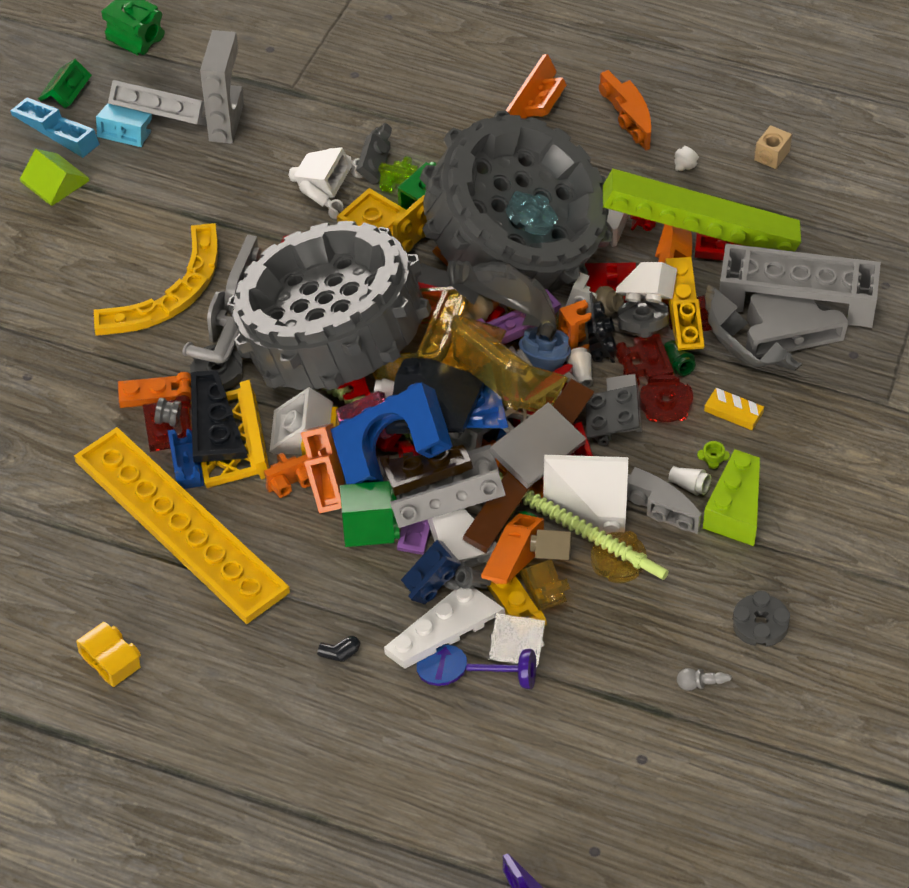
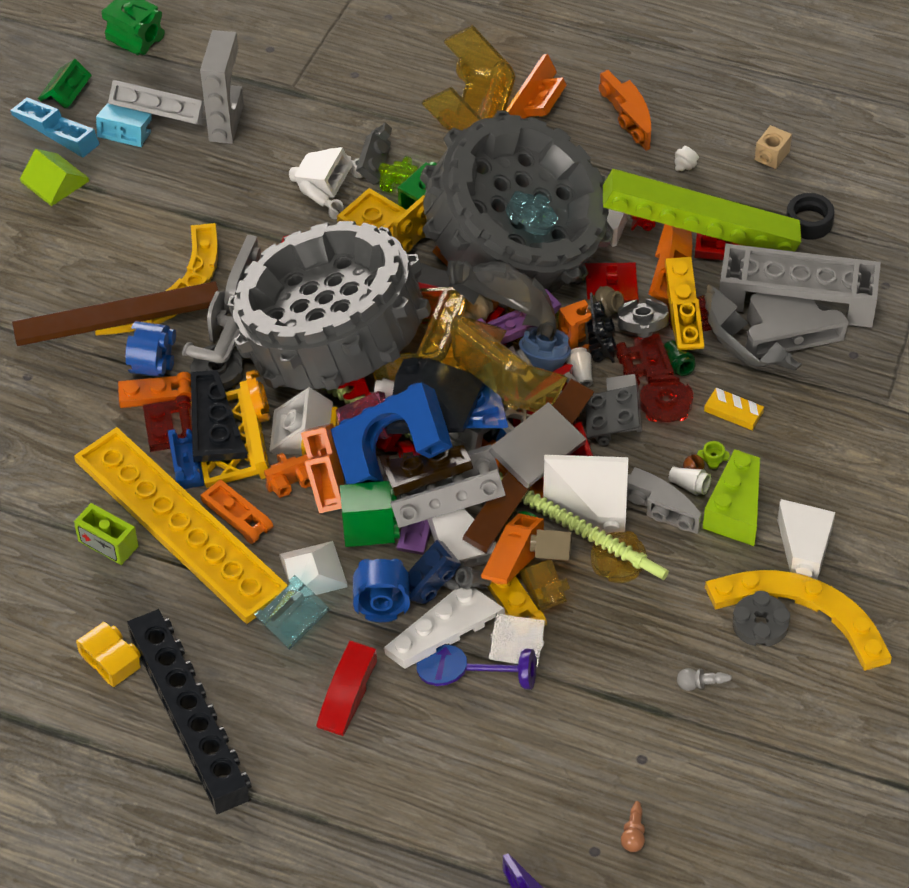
(106, 533): none -> lime brick
(114, 313): none -> reddish brown tile
(150, 349): none -> blue brick
(167, 412): dark grey wheel -> none
(222, 791): none -> black brick
(236, 511): none -> orange plate
(258, 396): none -> light orange tile
(297, 618): none -> clear light blue plate
(316, 567): none -> white slope
(340, 651): black arm -> none
(347, 688): none -> red slope
(381, 589): none -> blue brick
(487, 81): none -> clear yellow windscreen
(581, 291): white bracket -> none
(633, 835): none -> nougat bar
(649, 282): white slope -> none
(690, 462): none -> dark orange hinge
(804, 536): none -> white slope
(812, 594): none -> yellow plate
(815, 203): none -> black tyre

